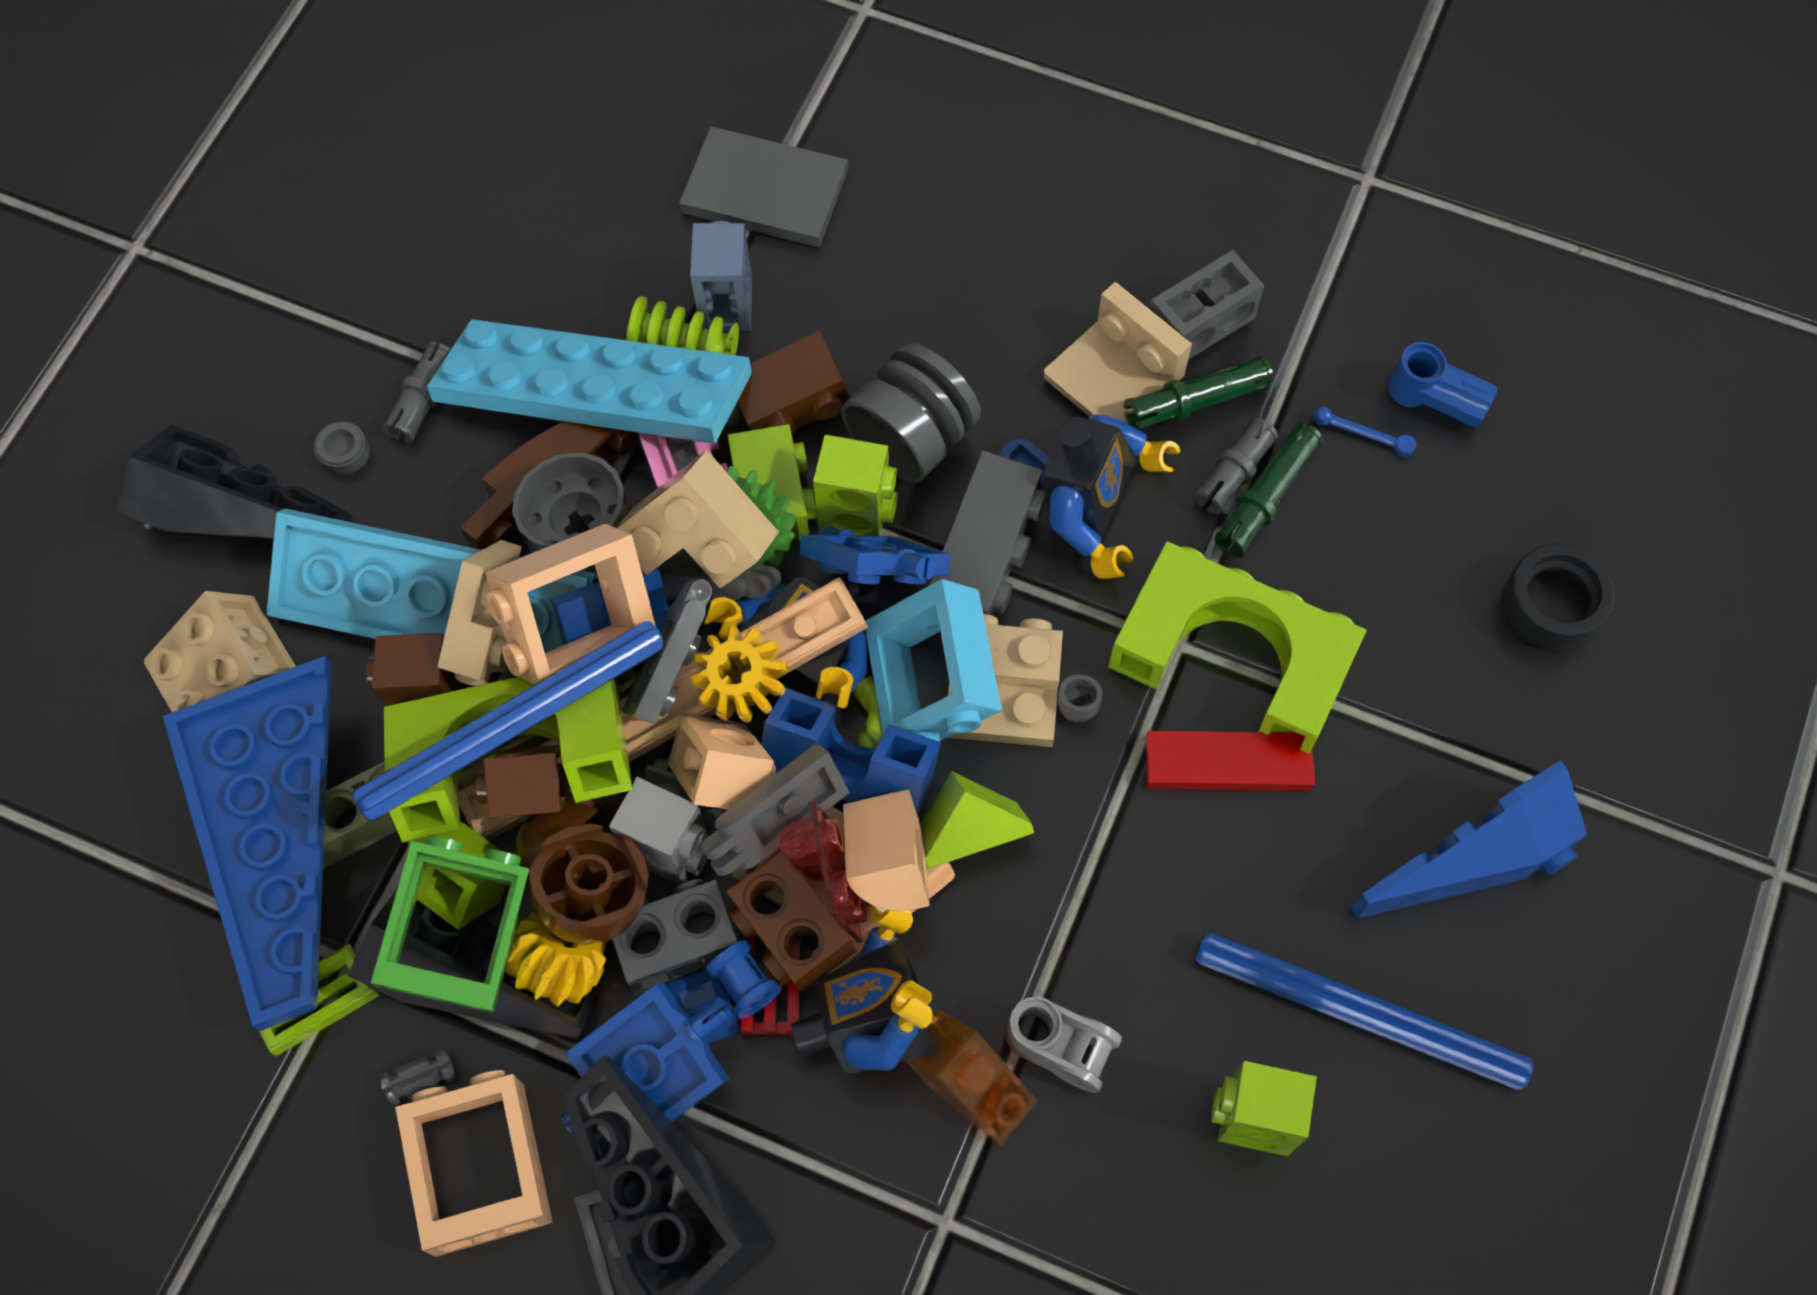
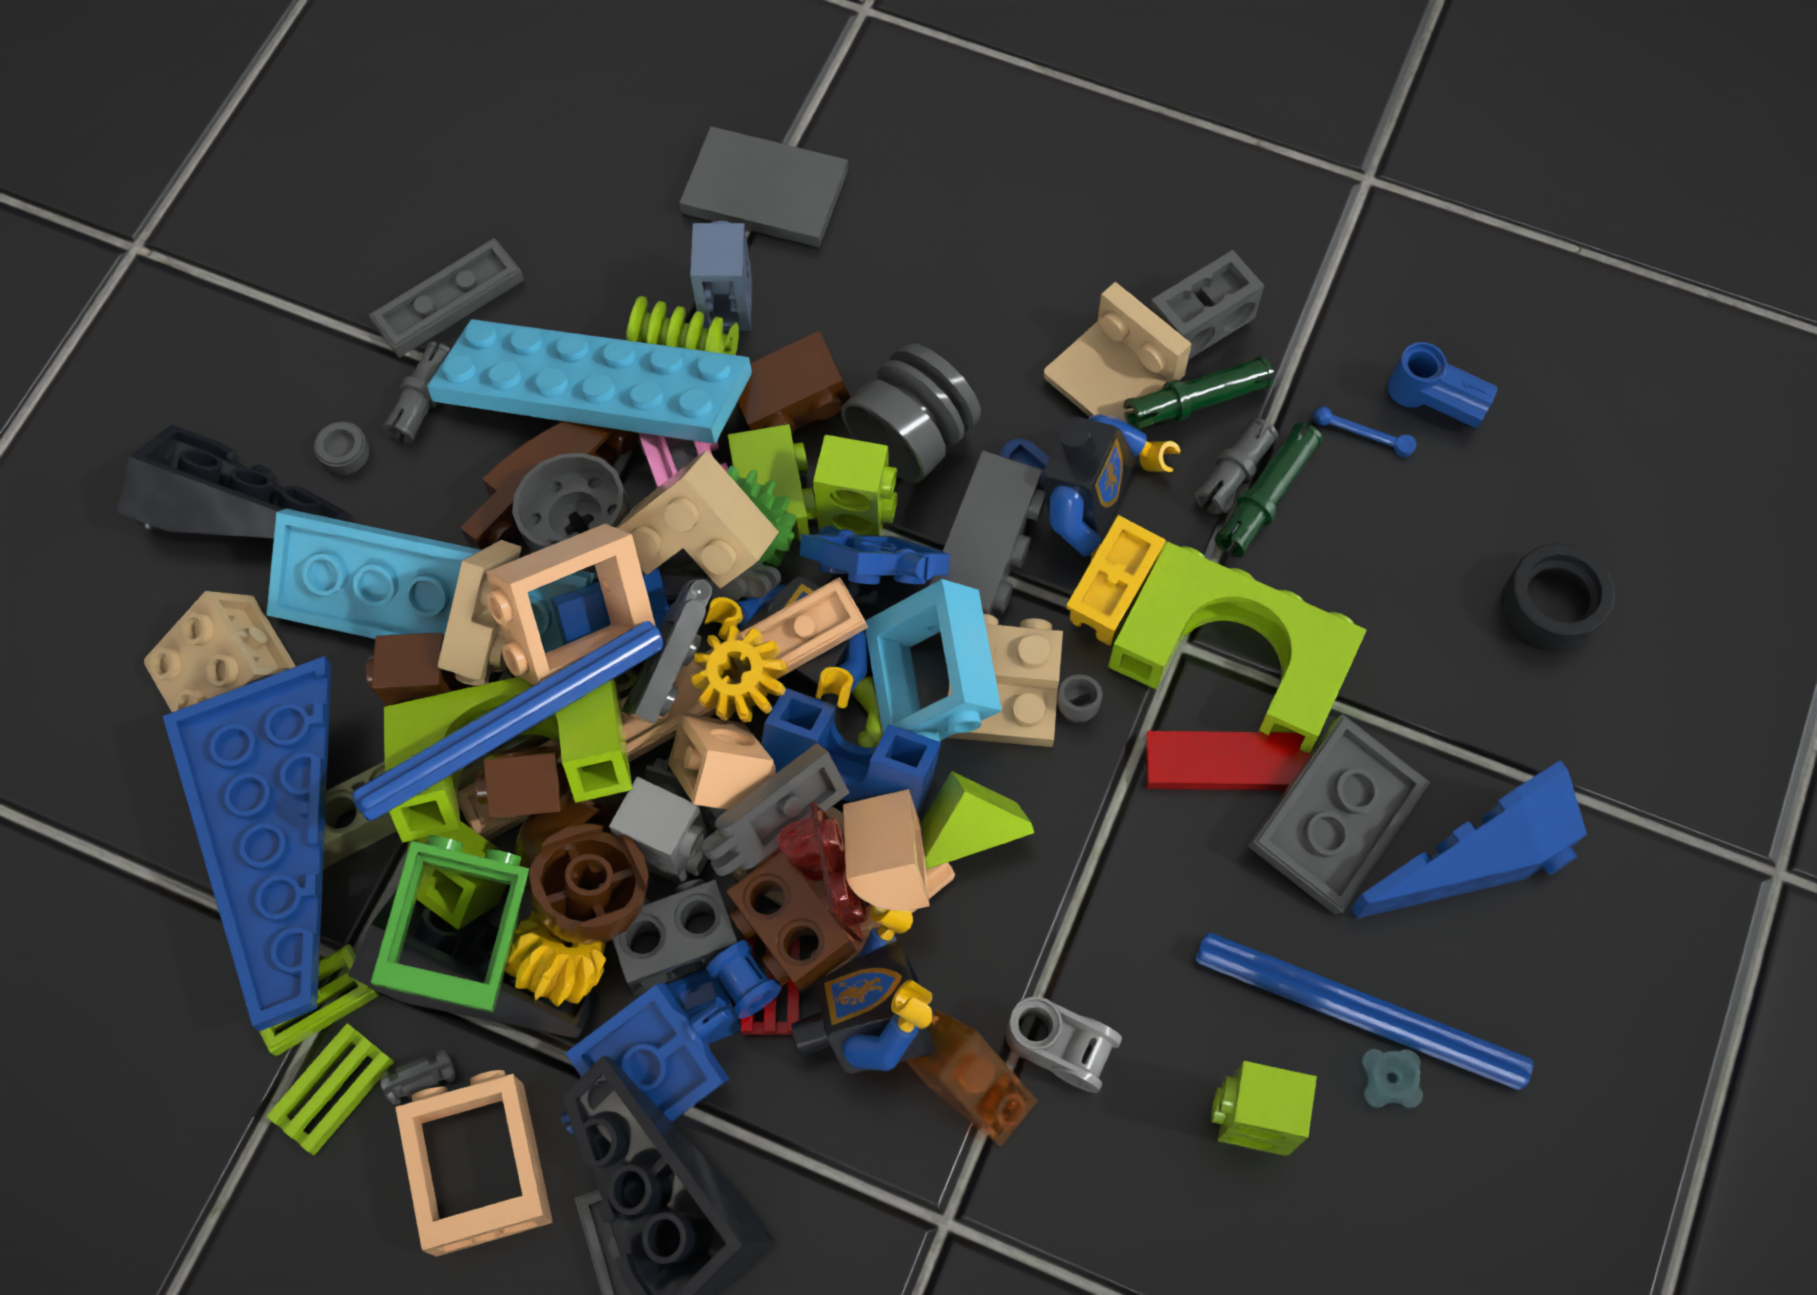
(315, 1074): none -> lime tile
(446, 297): none -> dark grey tile
(1115, 578): none -> yellow hinge
(1338, 814): none -> dark grey tile
(1404, 1066): none -> clear light blue plate

